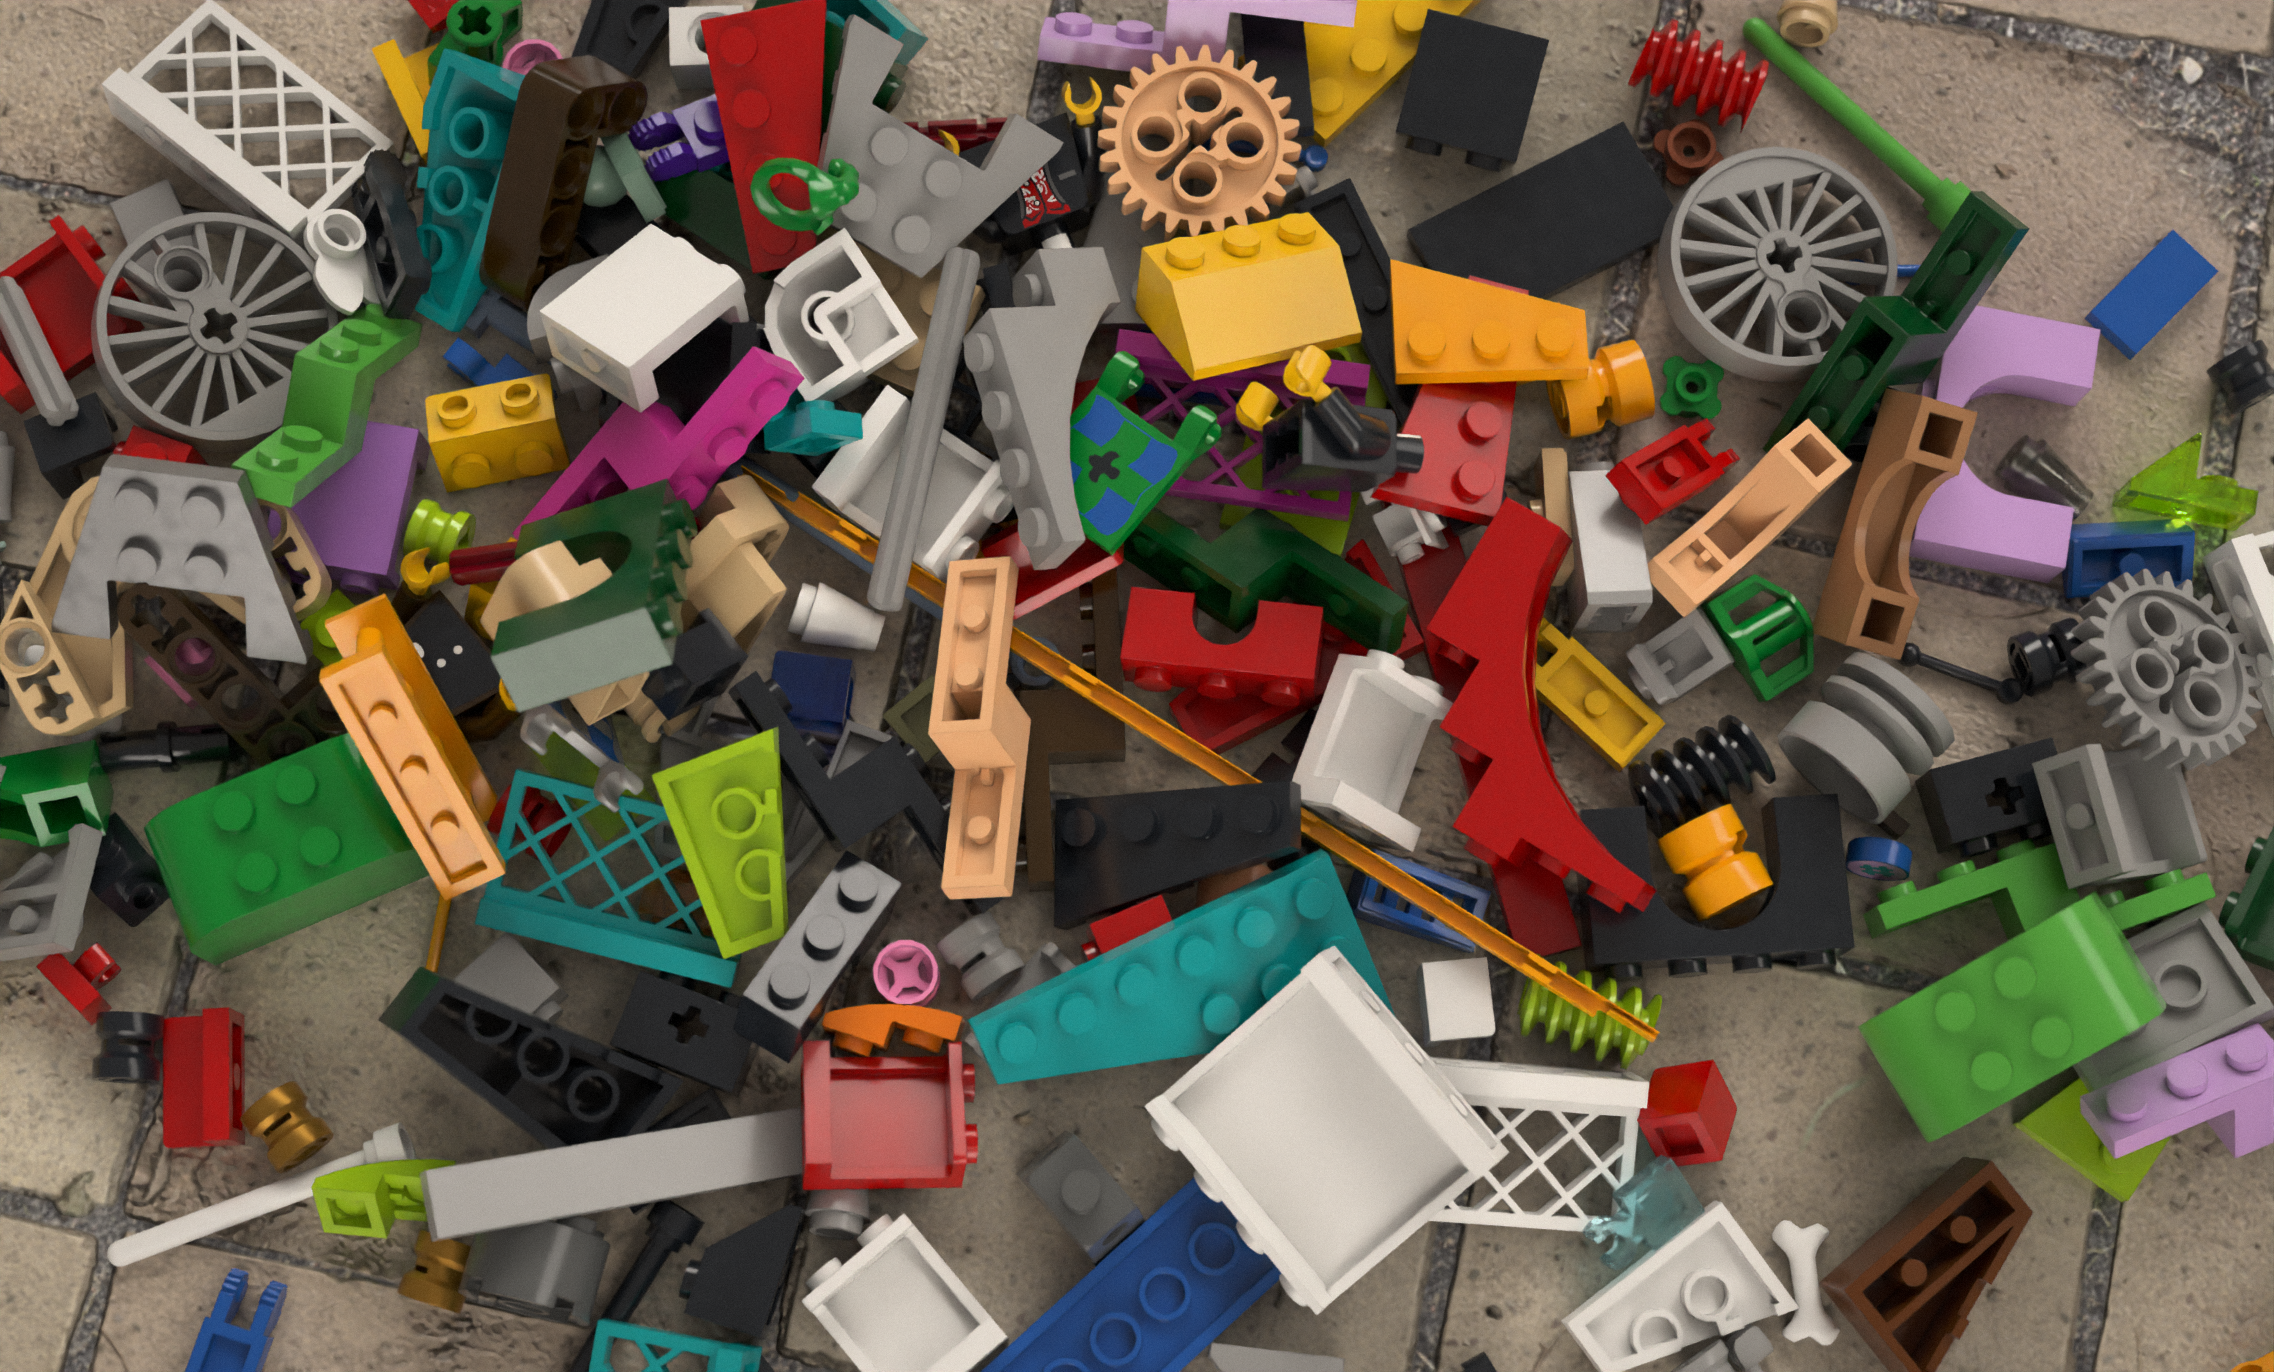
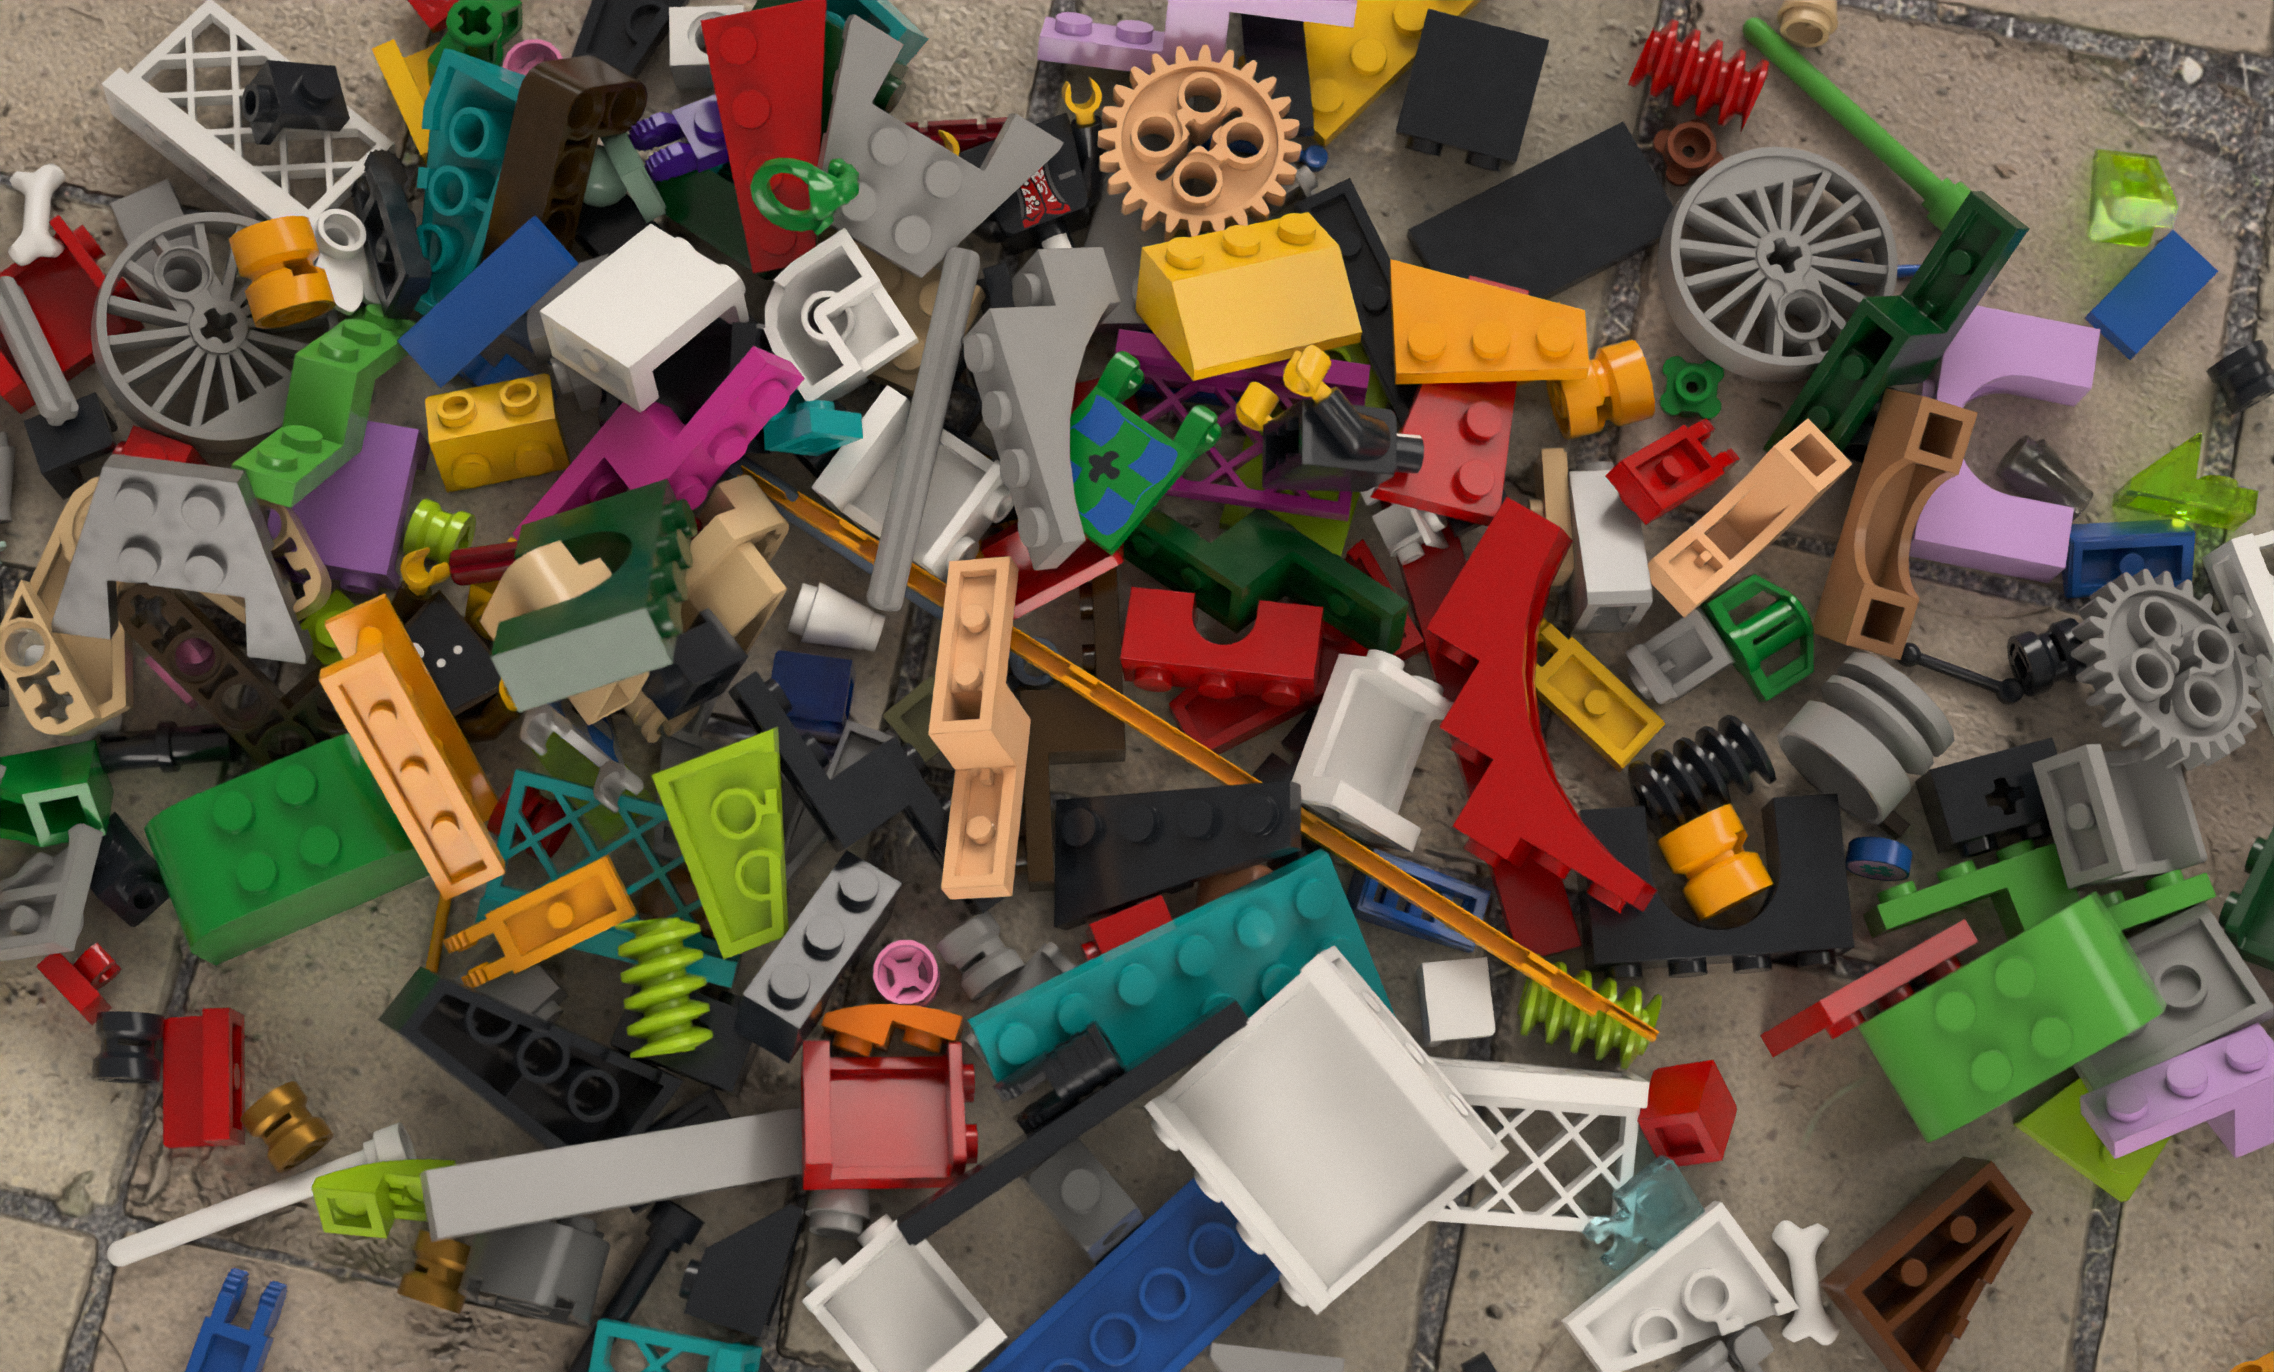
(35, 237): none -> white piece
(280, 265): none -> light orange wheel
(293, 97): none -> black bracket
(488, 301): none -> blue tile
(548, 920): none -> light orange hinge
(663, 986): none -> lime piece
(1072, 1123): none -> black tile
(1073, 1071): none -> black hinge
(1883, 985): none -> wing
(2128, 198): none -> clear neon green slope

